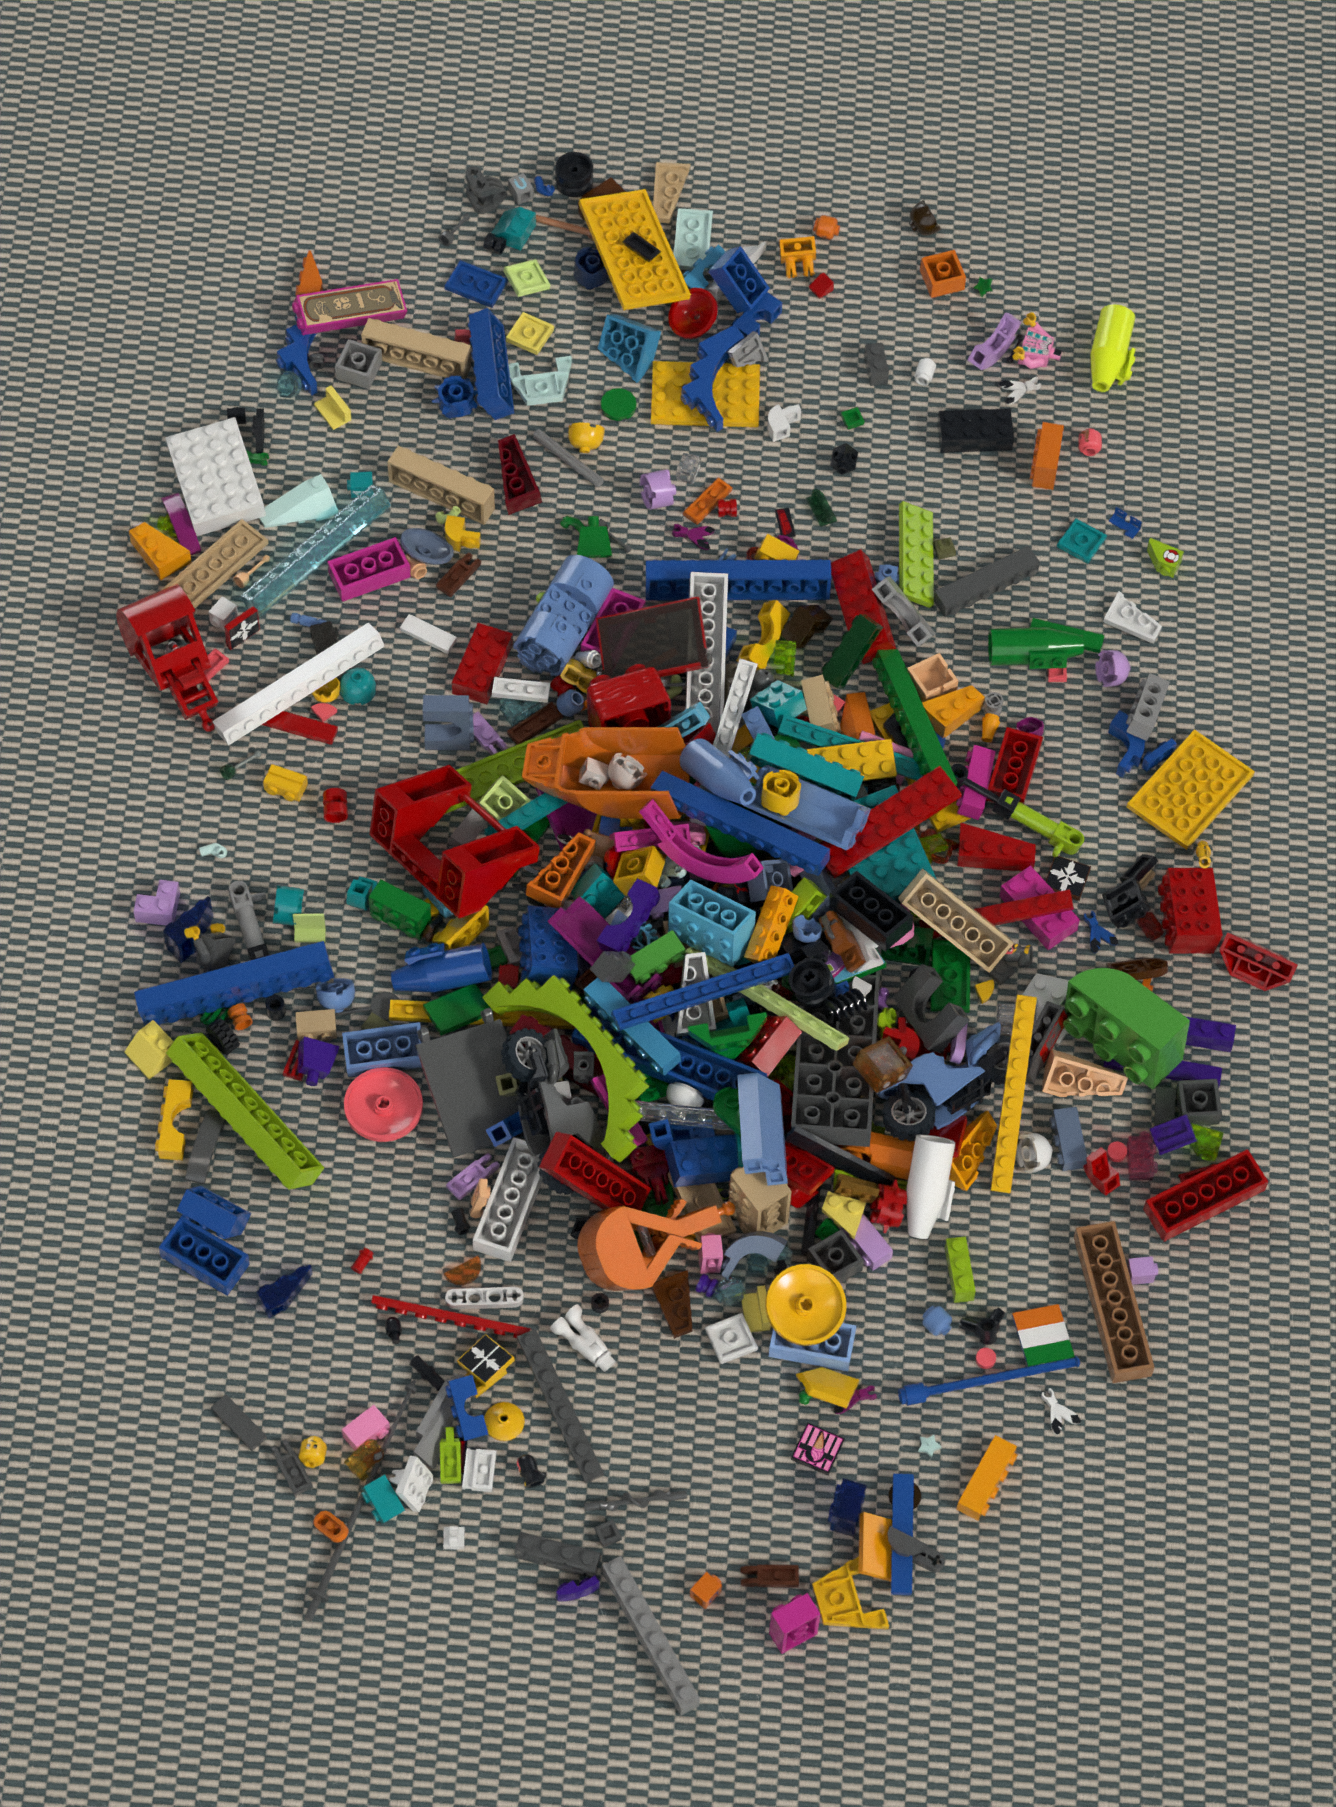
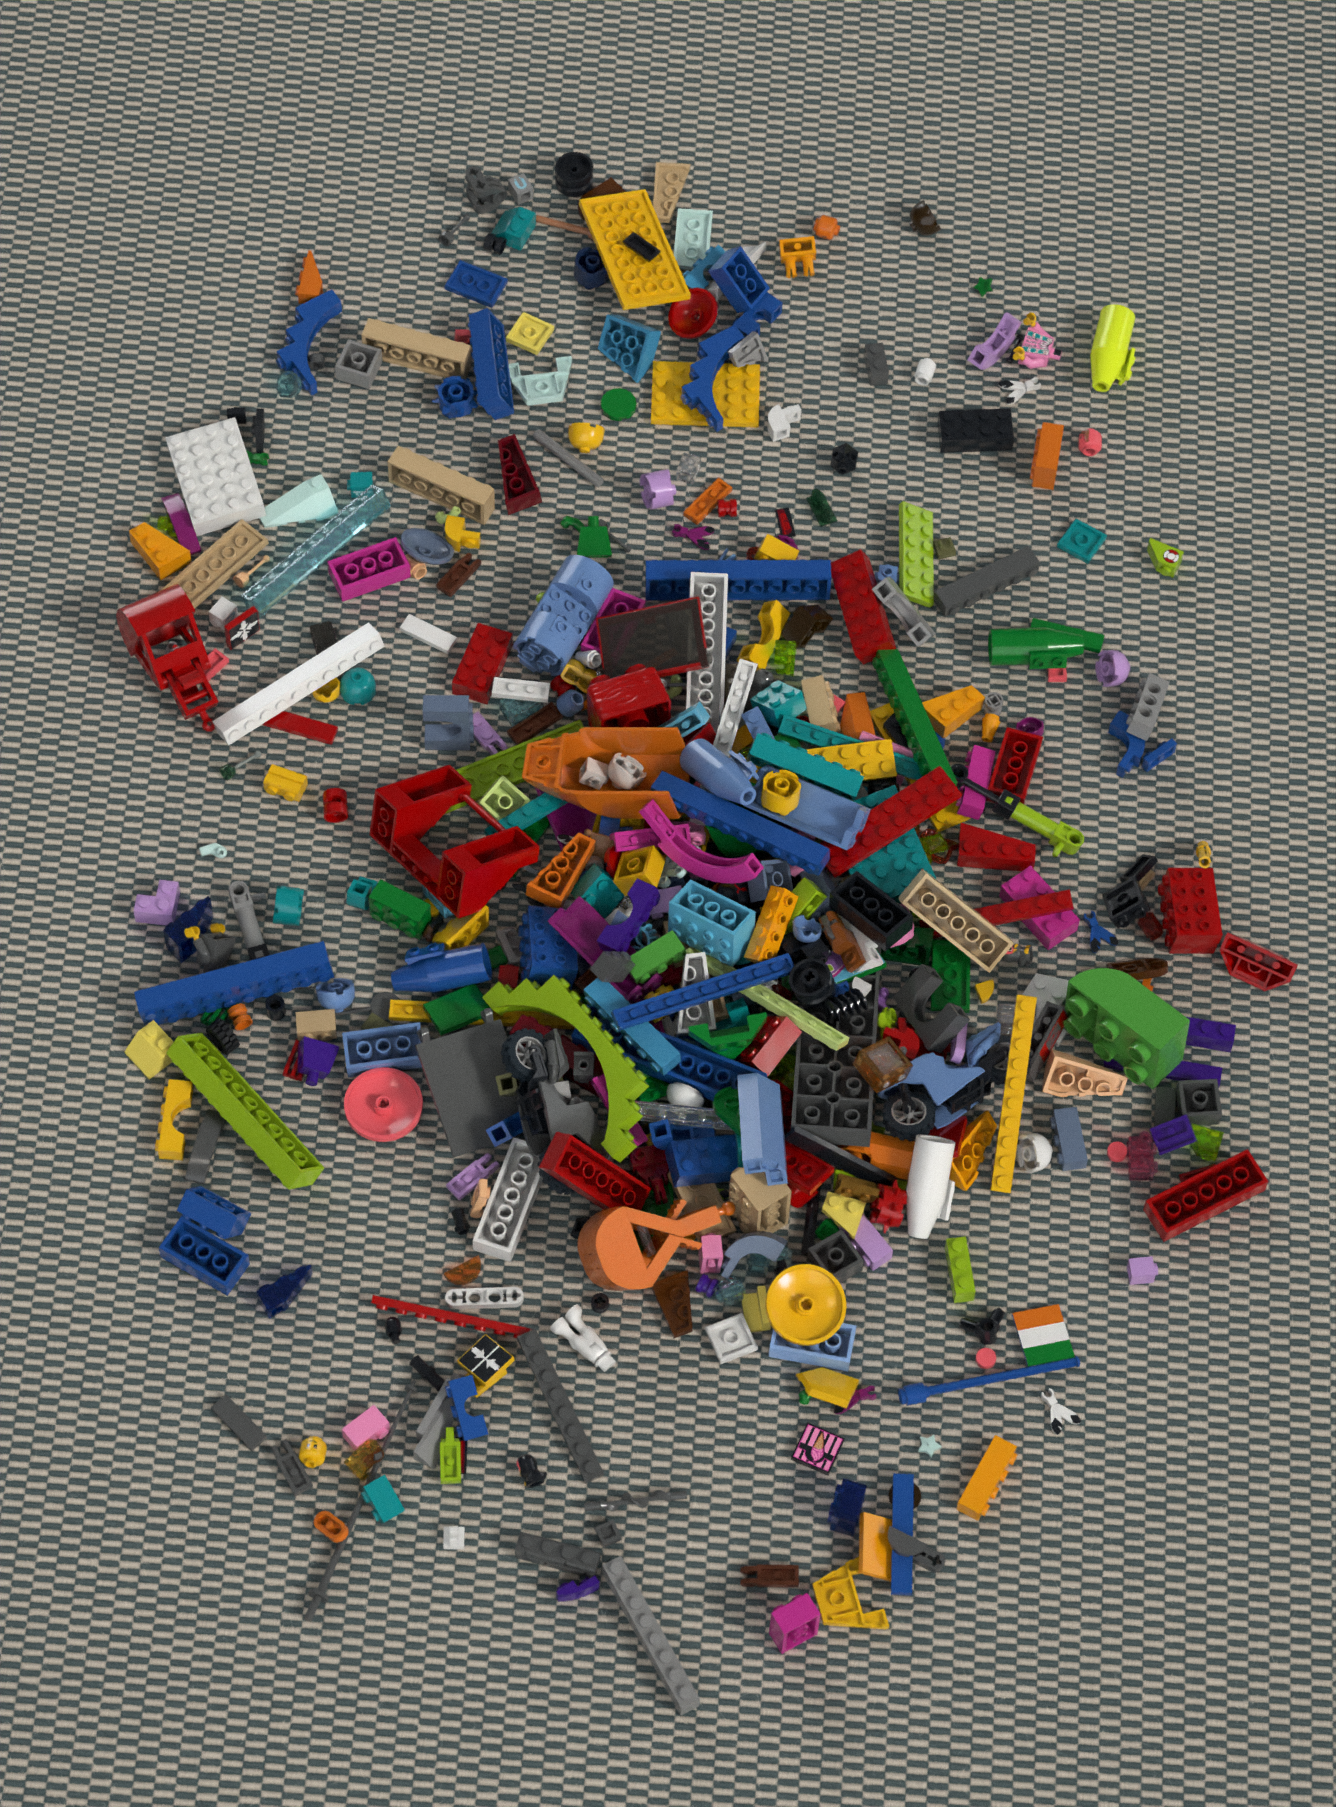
(305, 620): medium blue axle -> none
(309, 928): yellowish green piece -> none
(323, 711): coral tile -> none
(333, 408): light yellow panel -> none
(349, 306): brick -> none
(362, 1260): red pin -> none
(413, 1483): white plate -> none
(468, 829): light grey hinge -> none
(479, 1470): white plate -> none
(507, 1429): yellow dish -> none
(526, 278): yellowish green tile -> none
(542, 189): blue arm -> none
(706, 1590): orange brick -> none
(822, 285): red slope -> none
(851, 651): dark green brick -> none
(852, 418): green plate -> none
(930, 678): light nougat piece -> none
(937, 1321): medium blue head -> none
(942, 273): orange brick -> none
(1001, 972): dark grey plate -> none
(1068, 875): black tile -> none
(1100, 1172): red brick -> none
(1113, 1302): medium nougat brick -> none
(1130, 530): blue piece -> none
(1130, 619): white wing -> none
(1190, 789): yellow plate -> none

